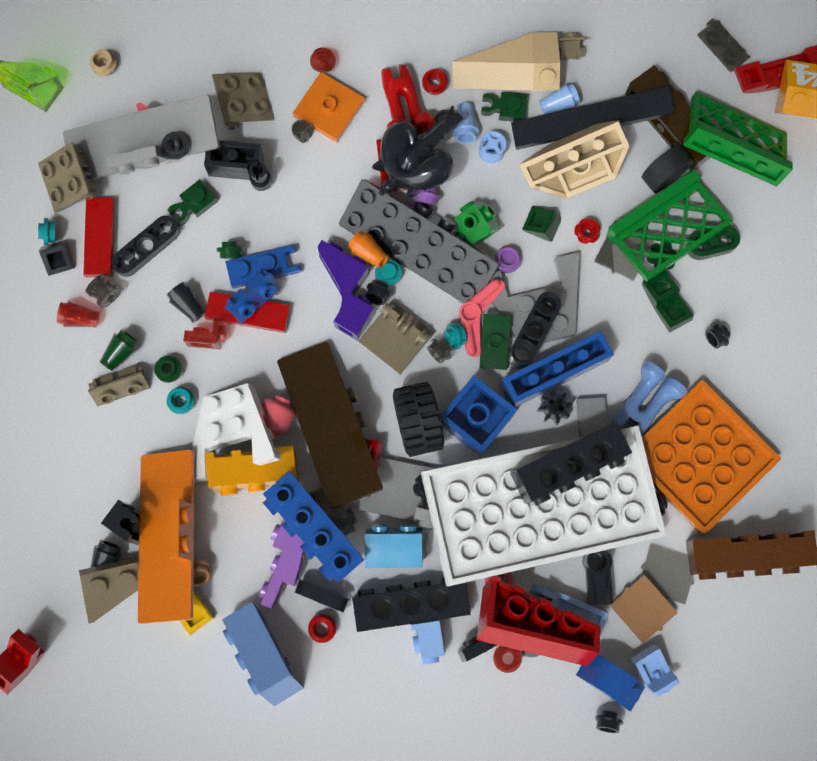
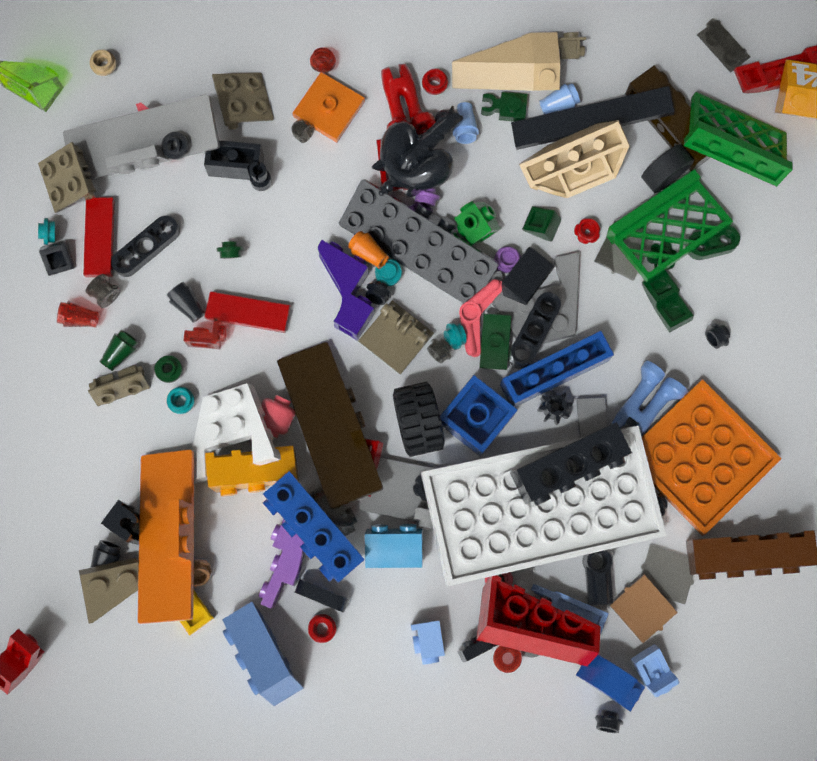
(195, 199): dark green plate -> none
(260, 287): blue hinge -> none
(273, 261): blue hinge -> none
(367, 619): black brick -> none
(494, 141): light blue wheel -> none
(526, 276): none -> black slope

